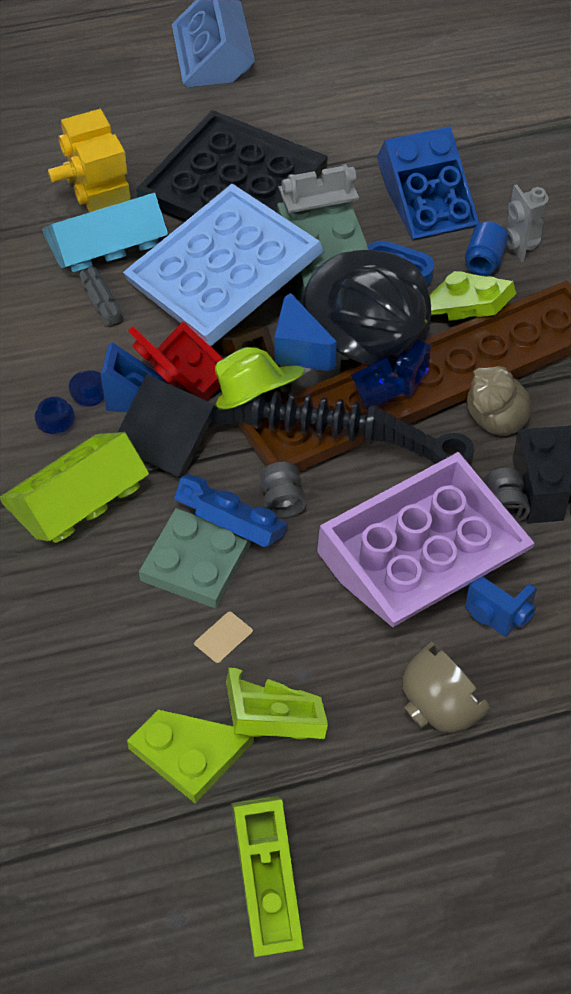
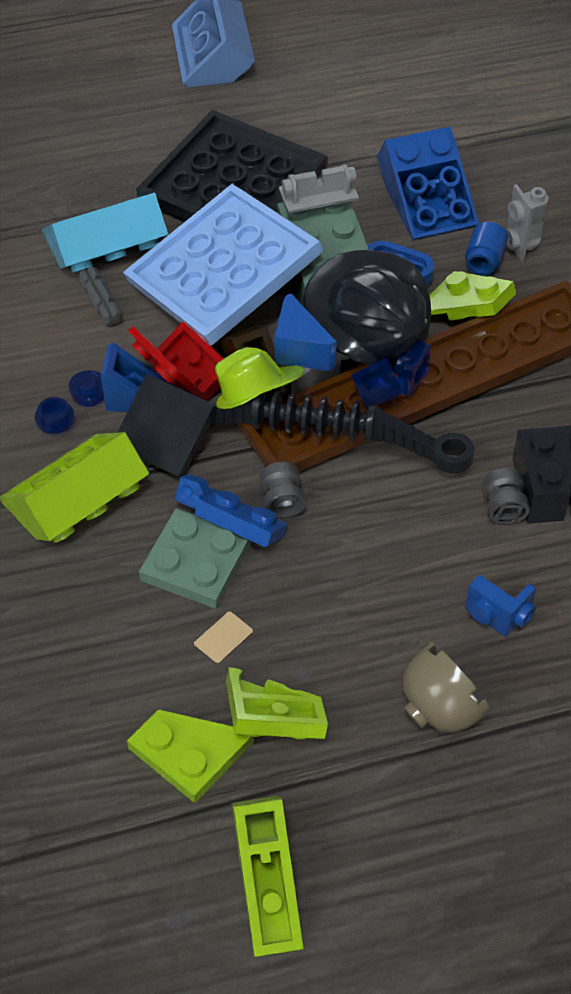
(93, 161): yellow brick -> none
(421, 540): lavender slope -> none
(498, 401): dark tan hair -> none

